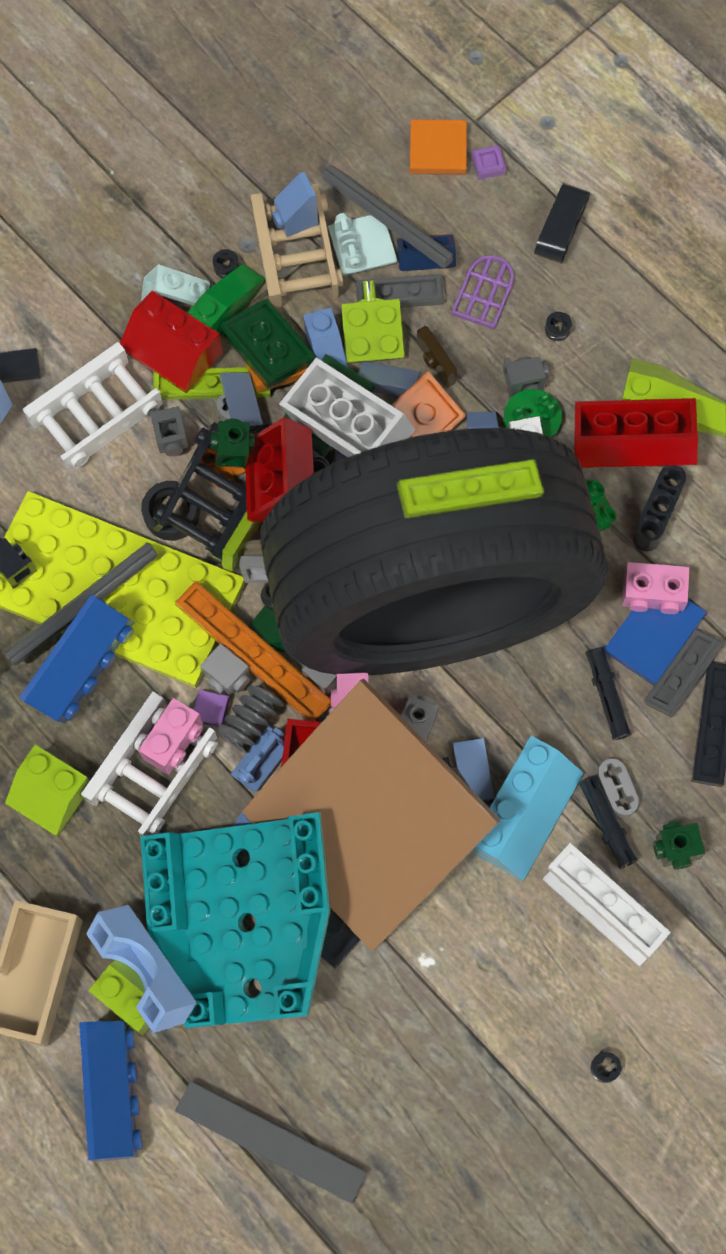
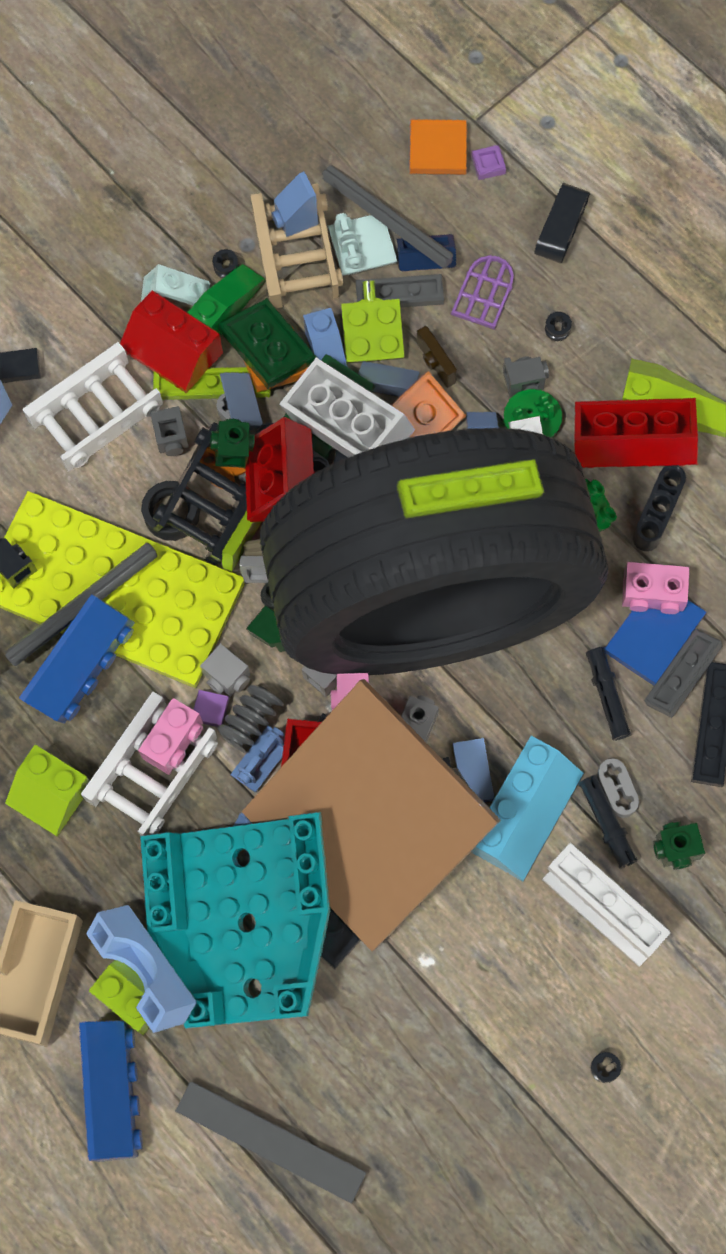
(254, 652): orange tile -> none

